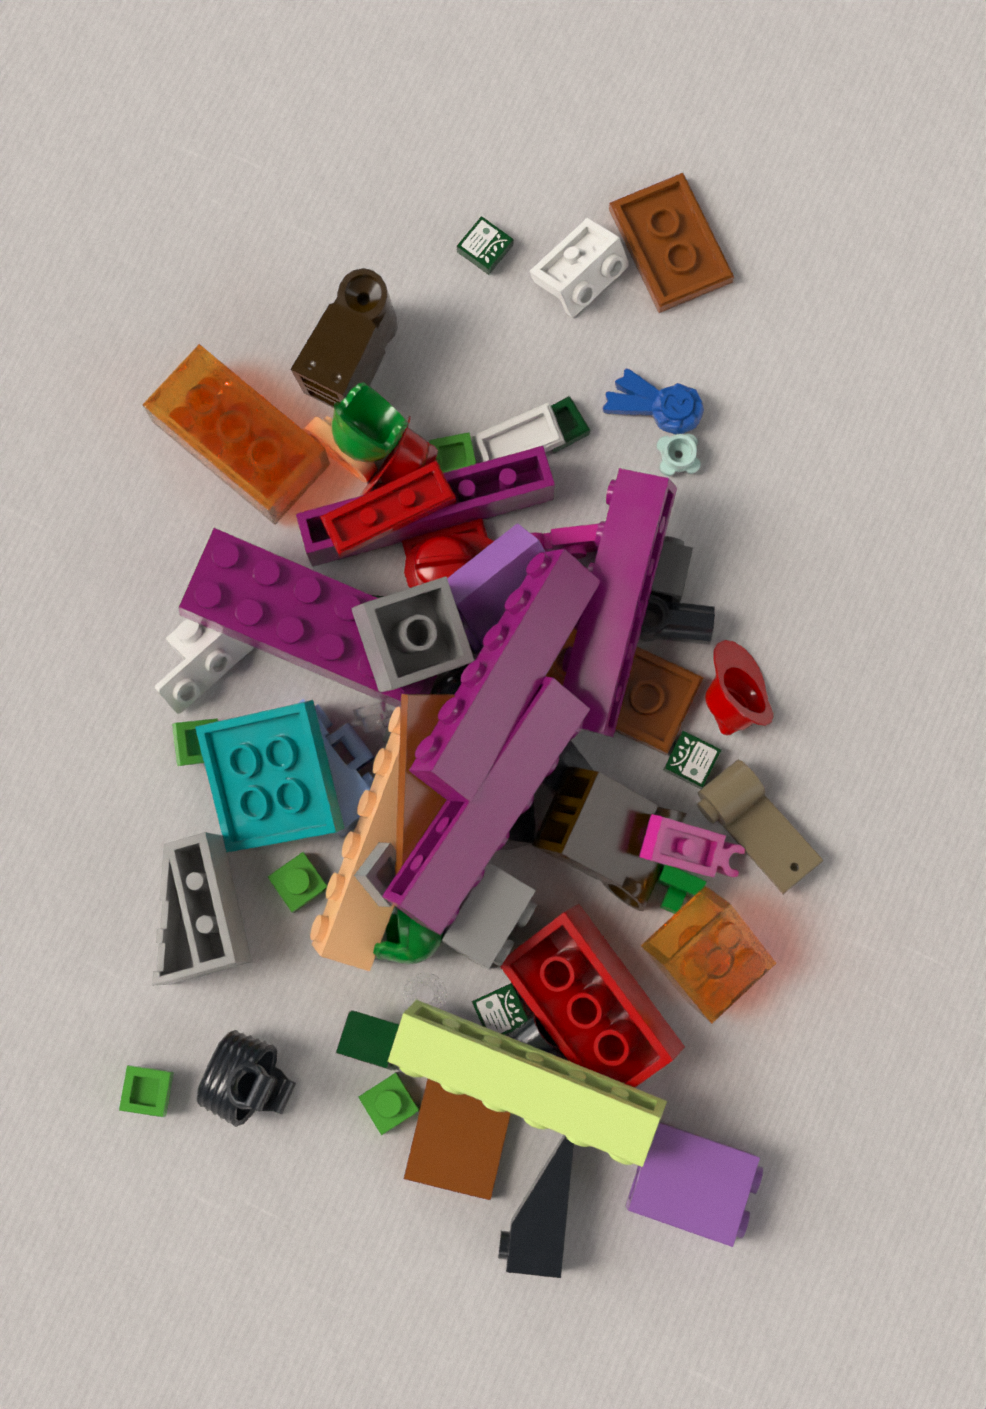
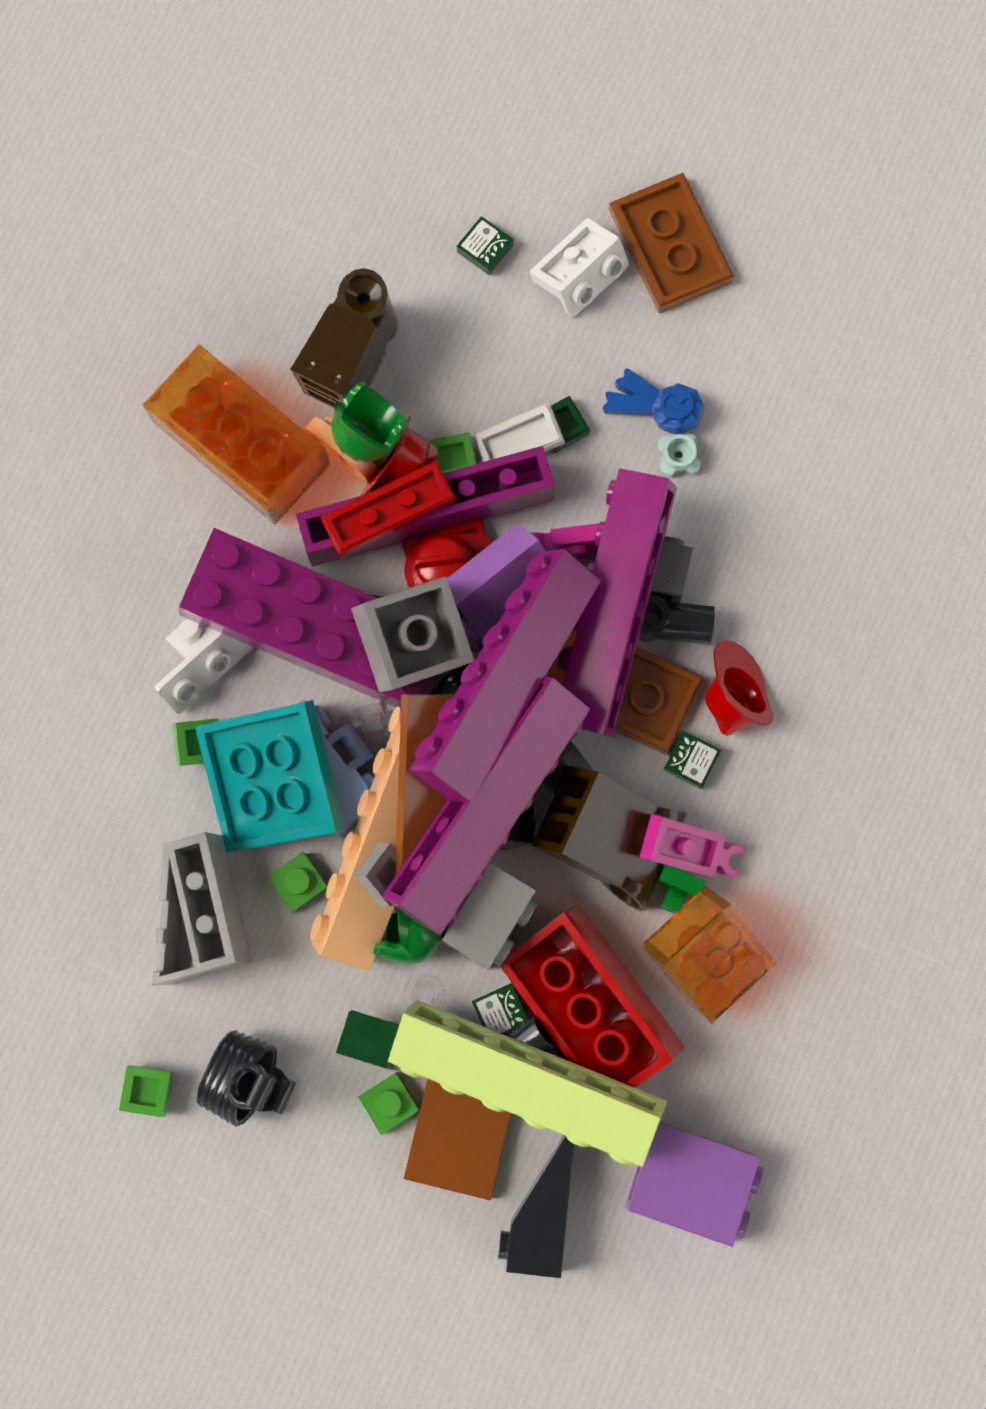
(769, 839): dark tan door -> none

